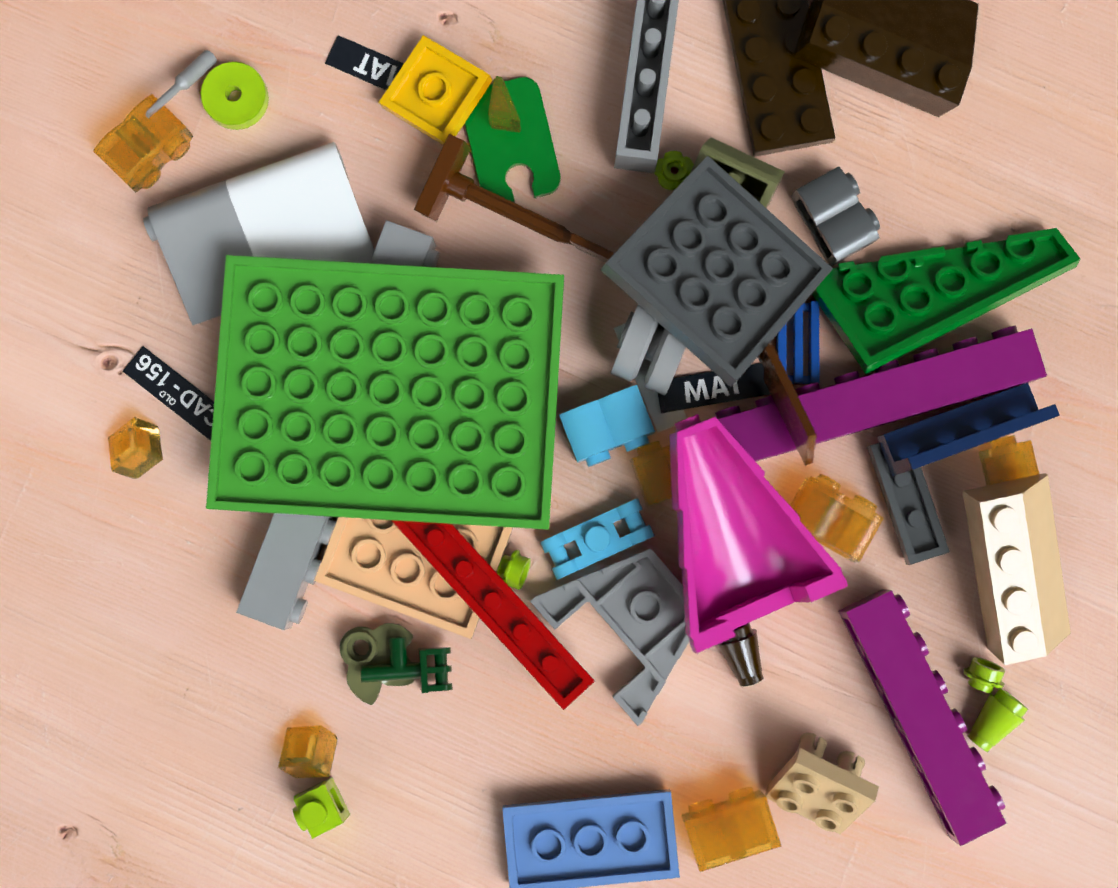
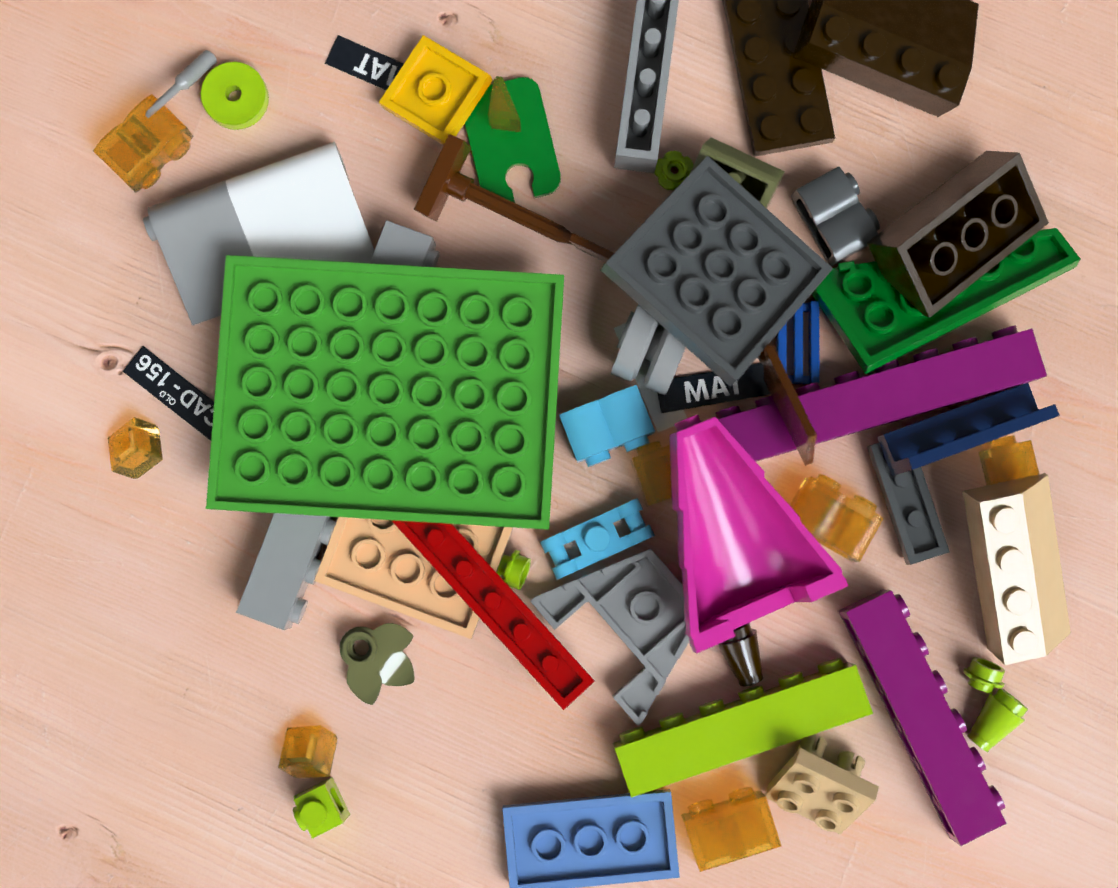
(401, 670): dark green arm -> none
(741, 727): none -> lime brick
(959, 231): none -> dark brown slope

